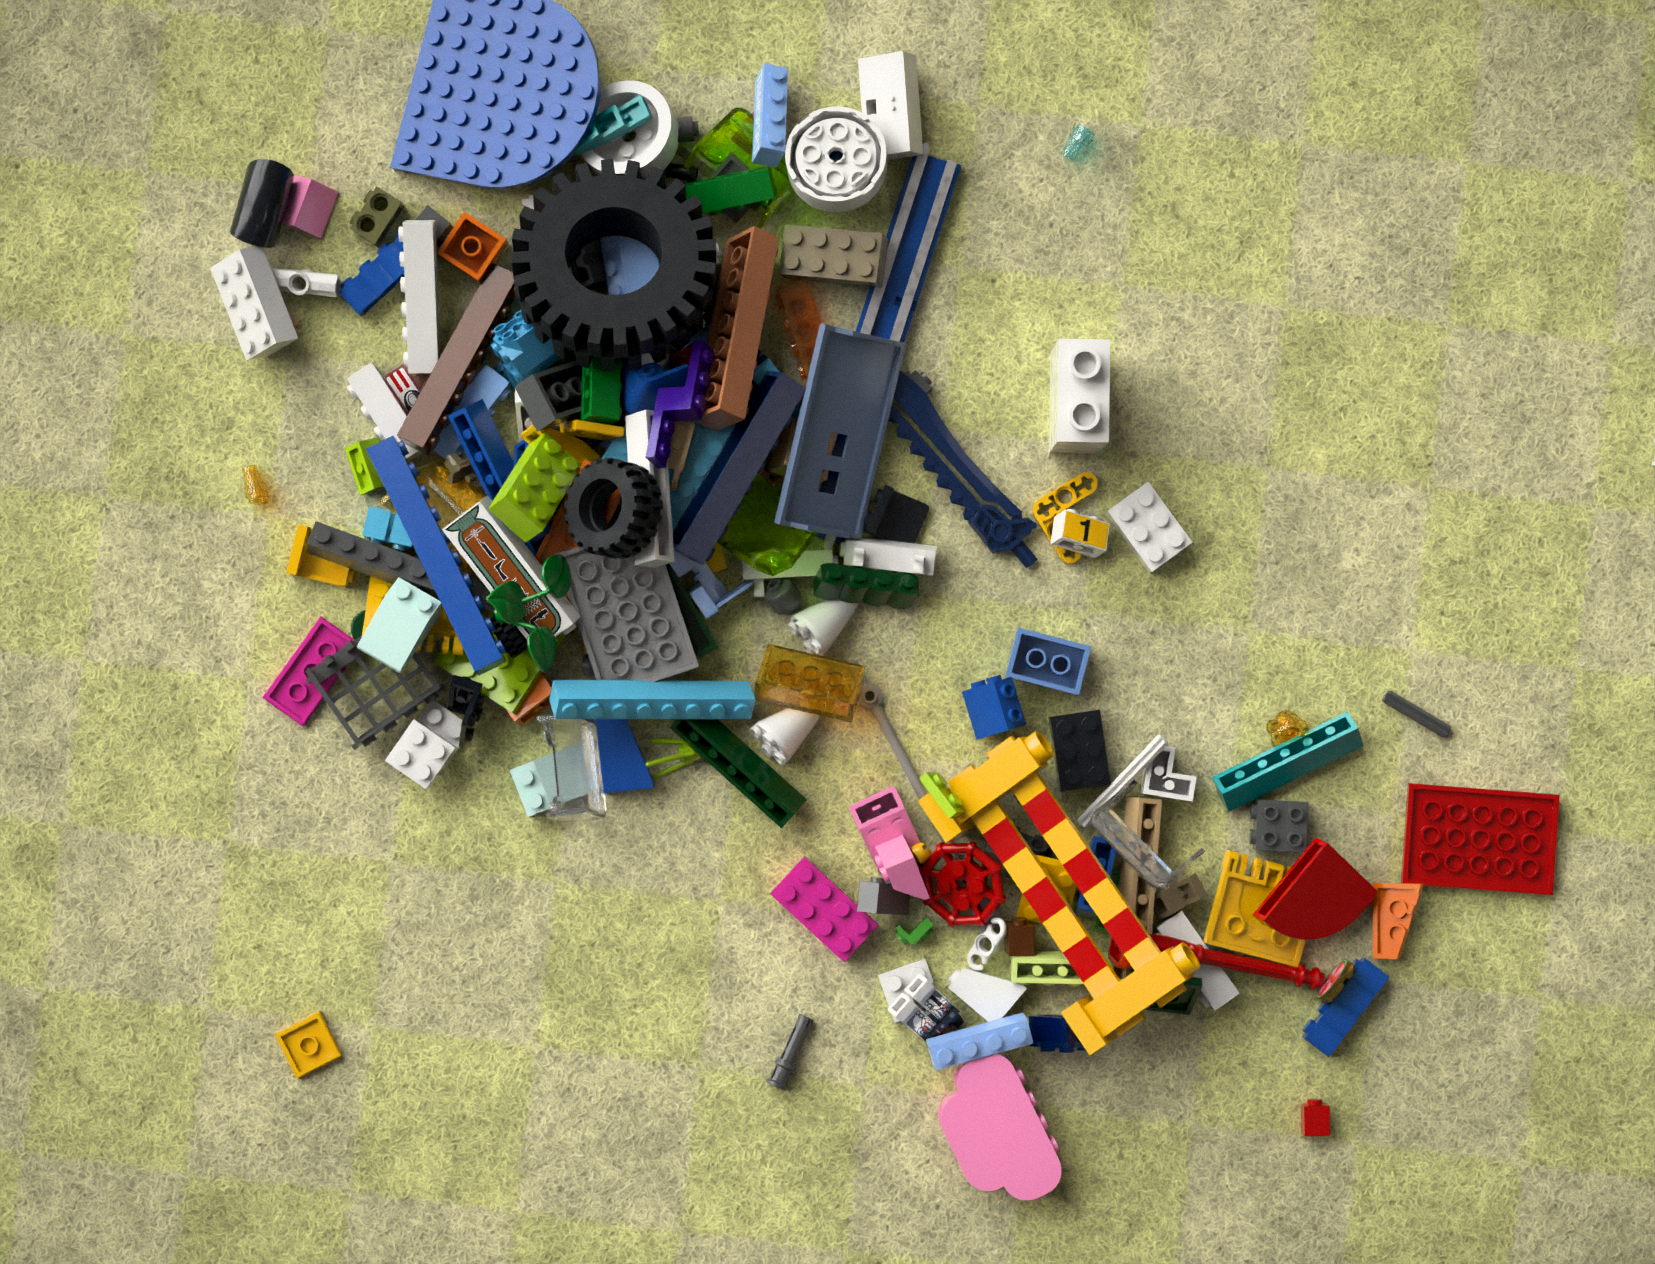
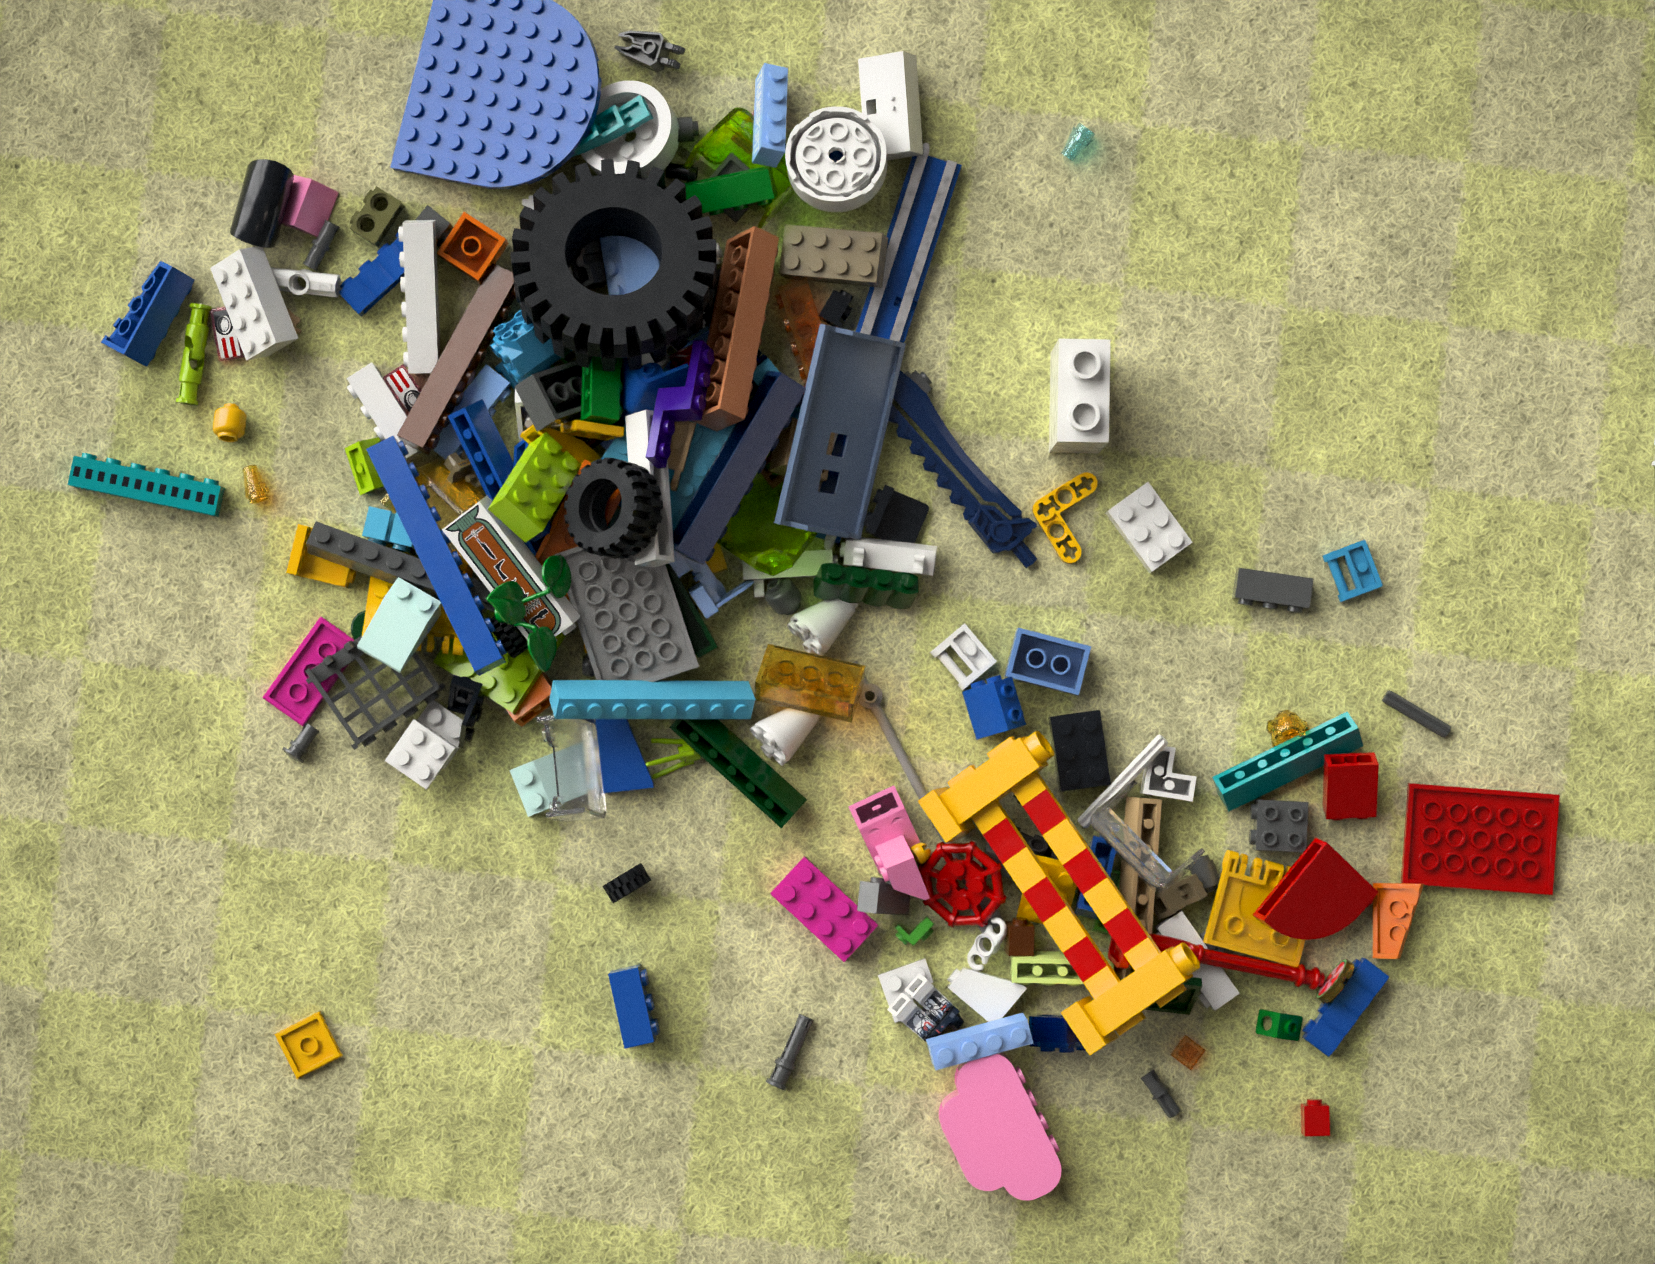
(145, 485): none -> teal brick
(150, 314): none -> blue wedge
(195, 343): none -> lime piece
(225, 336): none -> slope
(229, 423): none -> yellow head
(301, 743): none -> dark grey pin
(321, 245): none -> dark grey pin
(626, 883): none -> black tyre
(634, 1006): none -> blue brick
(649, 50): none -> dark grey hinge
(836, 308): none -> black brick
(948, 801): lime plate -> none
(969, 650): none -> white plate
(1080, 533): brick -> none
(1160, 1093): none -> dark grey axle
(1187, 1052): none -> clear orange tile
(1206, 873): none -> dark grey brick
(1272, 589): none -> dark grey brick
(1283, 1025): none -> green bracket
(1350, 785): none -> red brick
(1360, 568): none -> dark azure plate

